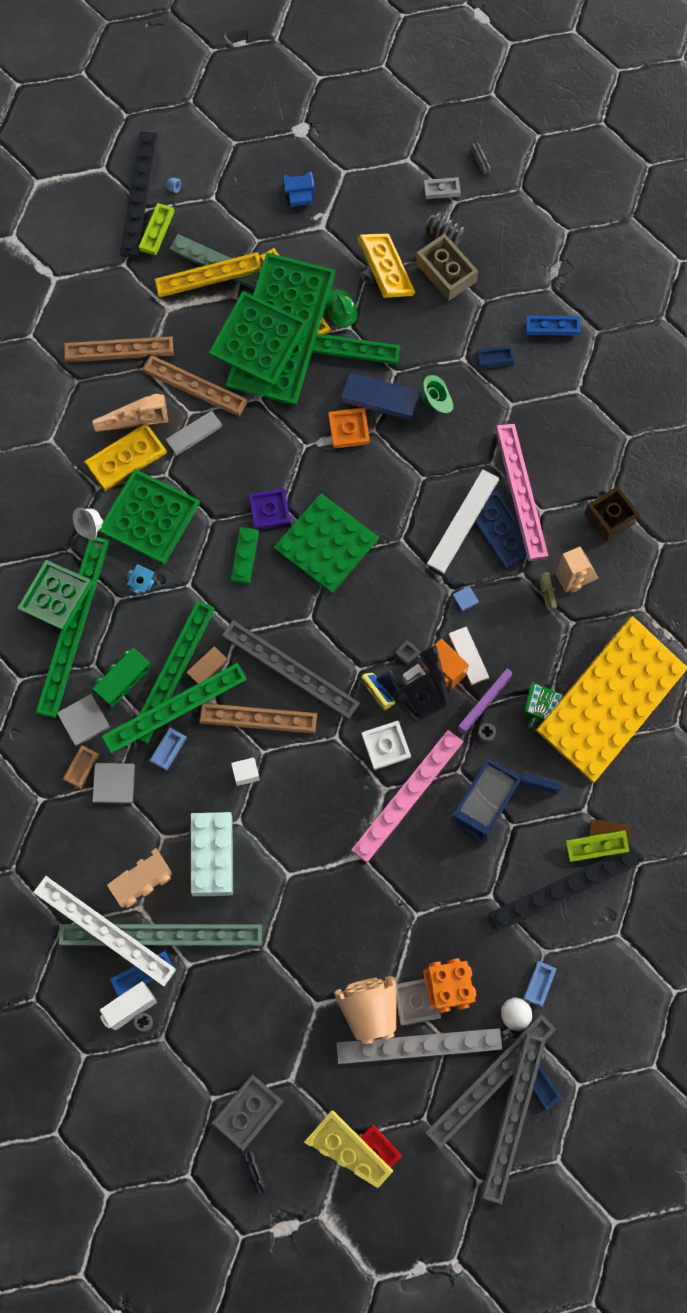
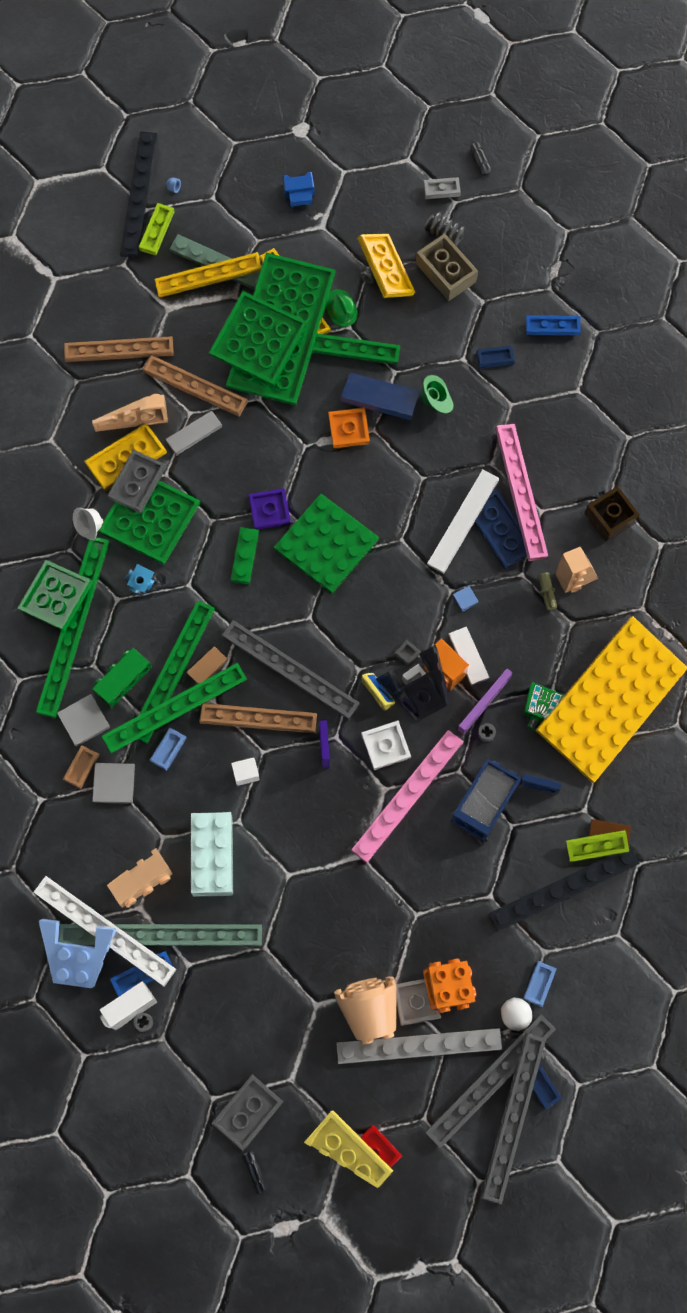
(71, 962): none -> light blue wing
(136, 481): none -> dark grey tile
(323, 730): none -> dark purple tile

